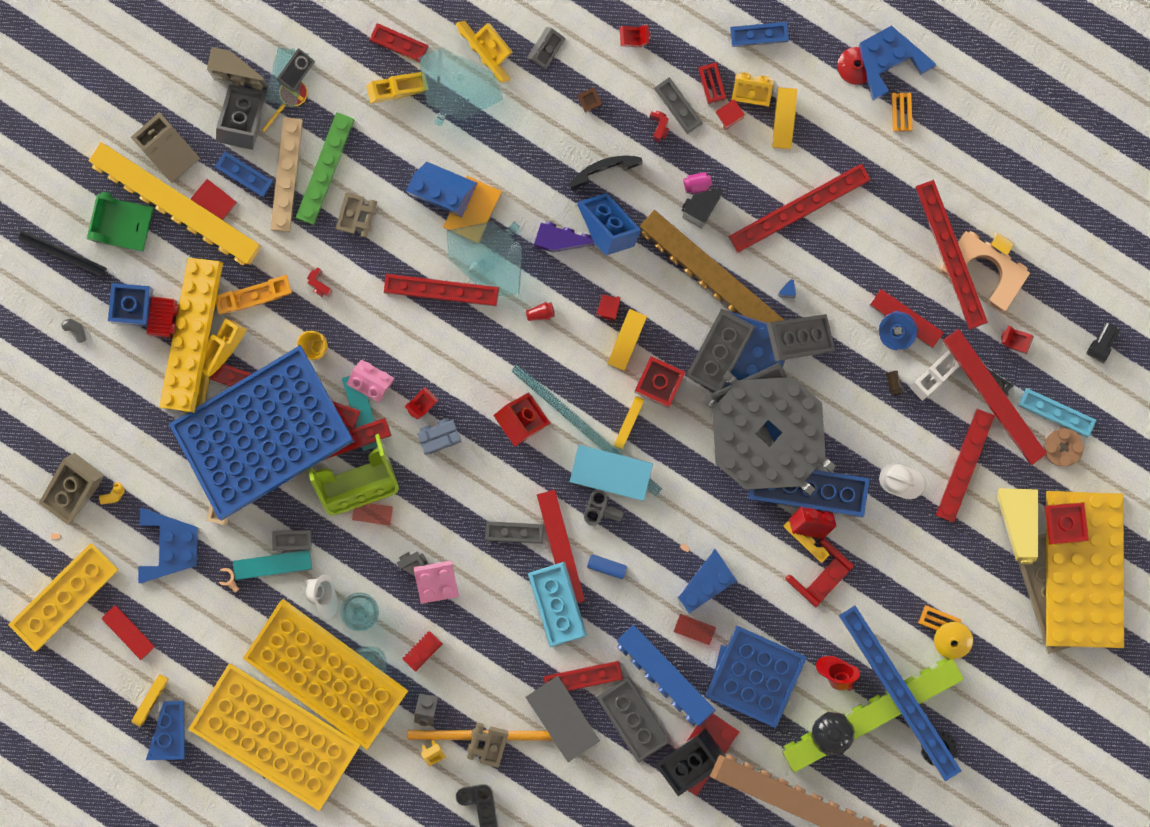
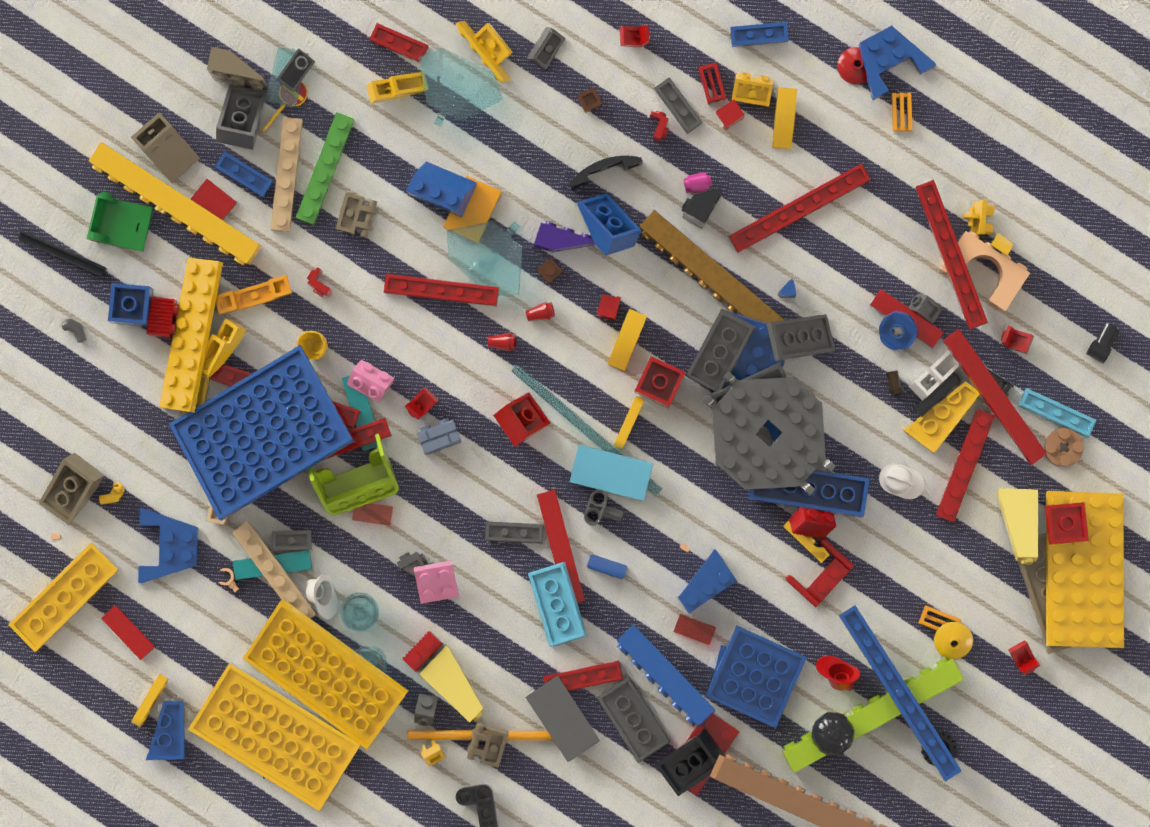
(272, 569): none -> tan plate
(450, 681): none -> light yellow slope
(503, 341): none -> red cone
(549, 270): none -> reddish brown plate
(925, 307): none -> dark grey bracket
(937, 394): none -> black axle
(943, 417): none -> yellow wing
(977, 217): none -> yellow hips
(1024, 658): none -> red bracket

